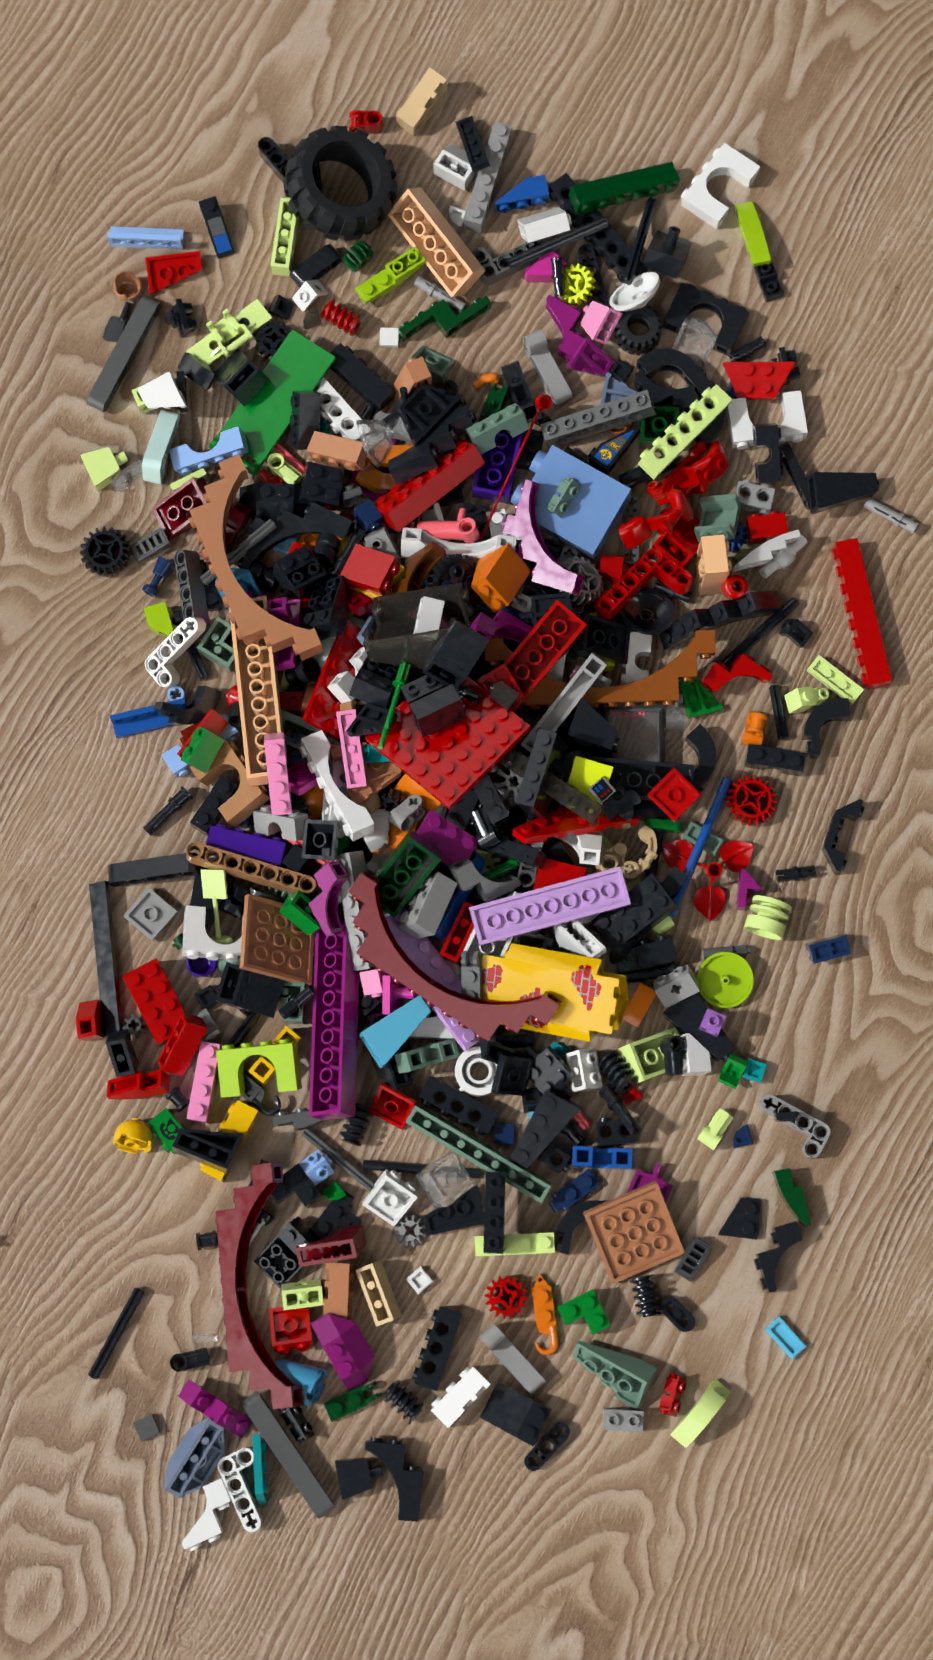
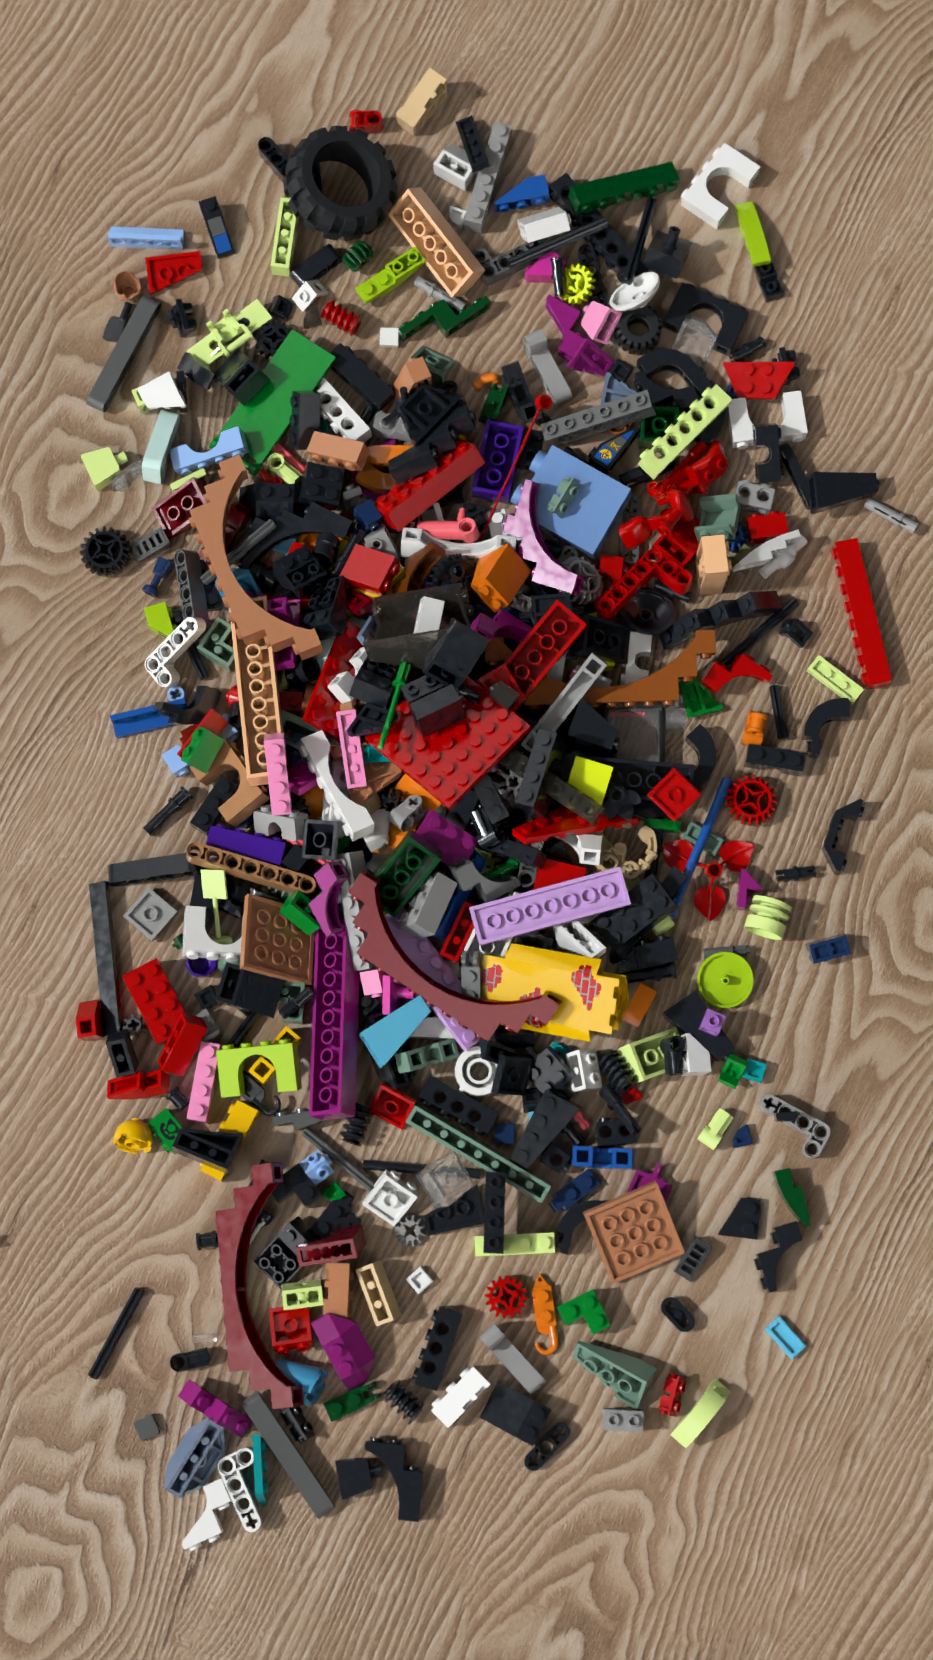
(375, 439): clear slope -> none
(484, 432): sand green arch -> none
(602, 789): slope -> none
(645, 1296): black piece -> none
(676, 986): light grey brick -> none
(738, 591): red head -> none
(805, 698): yellowish green brick -> none

